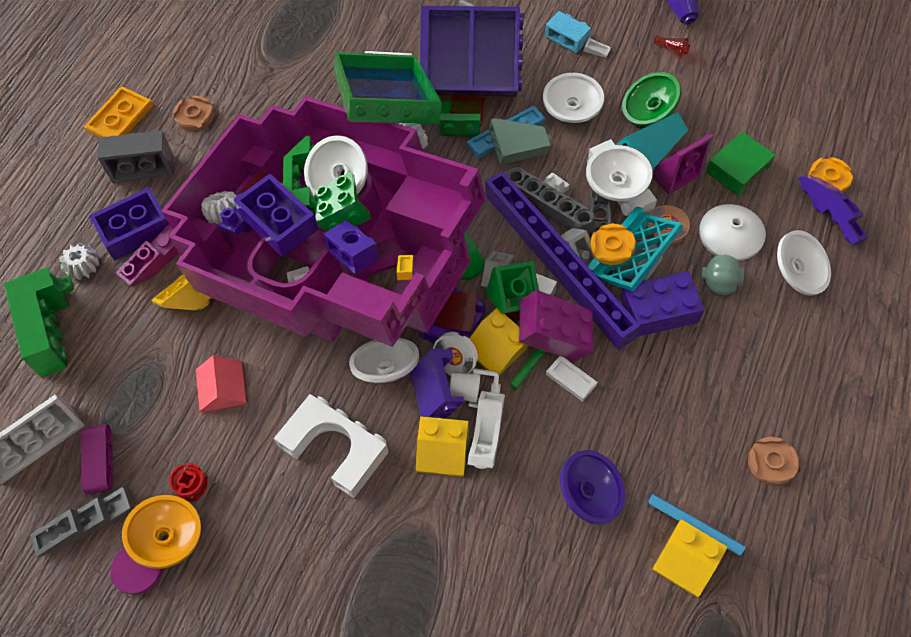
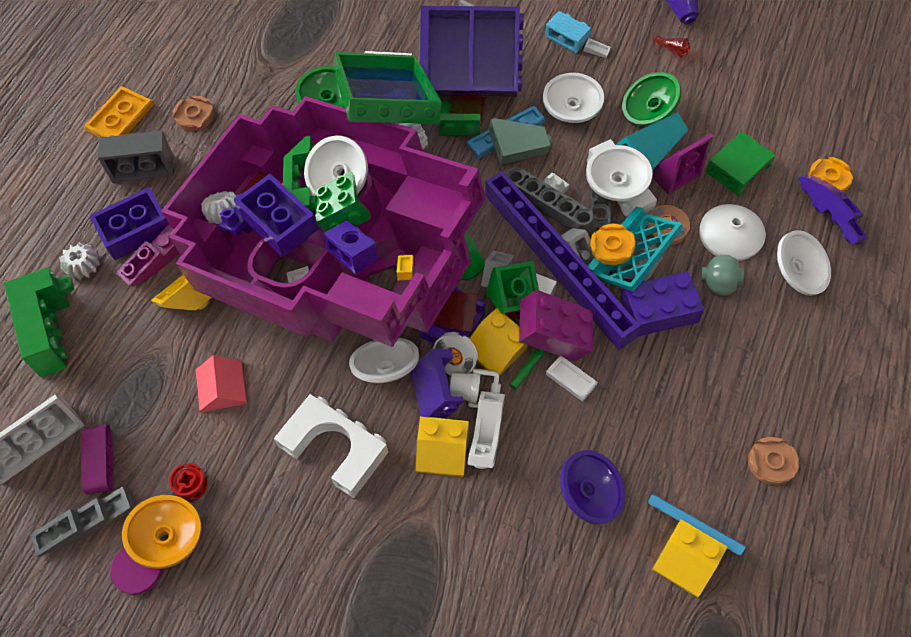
(320, 85): none -> green dish

